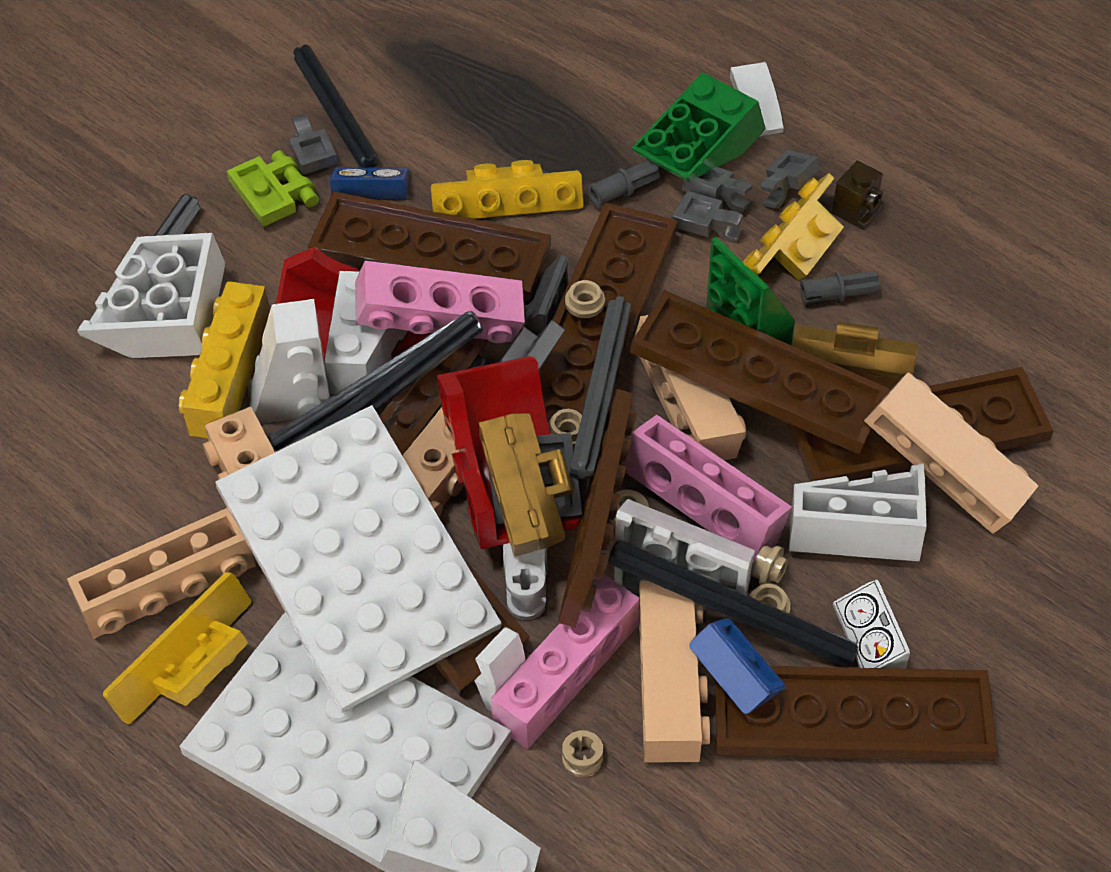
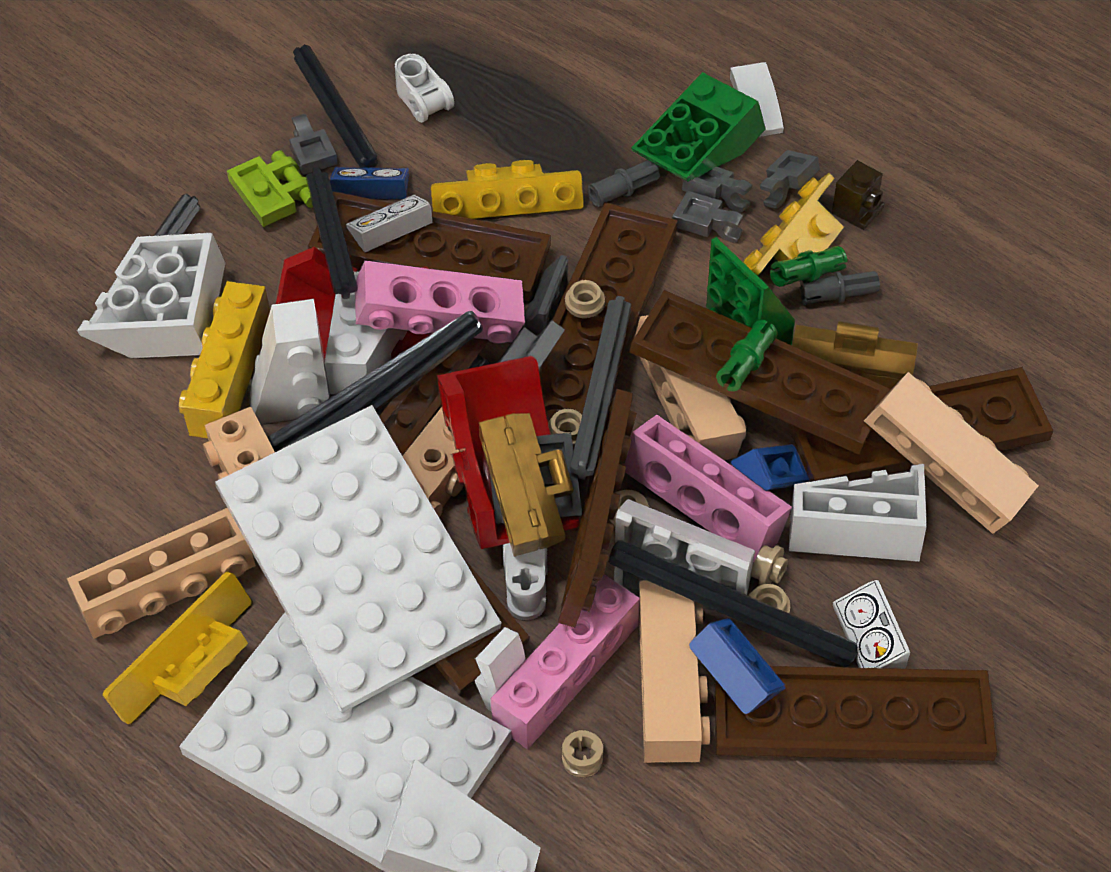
(331, 234): none -> black axle
(390, 222): none -> white slope
(421, 87): none -> white piece
(746, 355): none -> green pin
(772, 467): none -> blue slope
(808, 266): none -> green pin

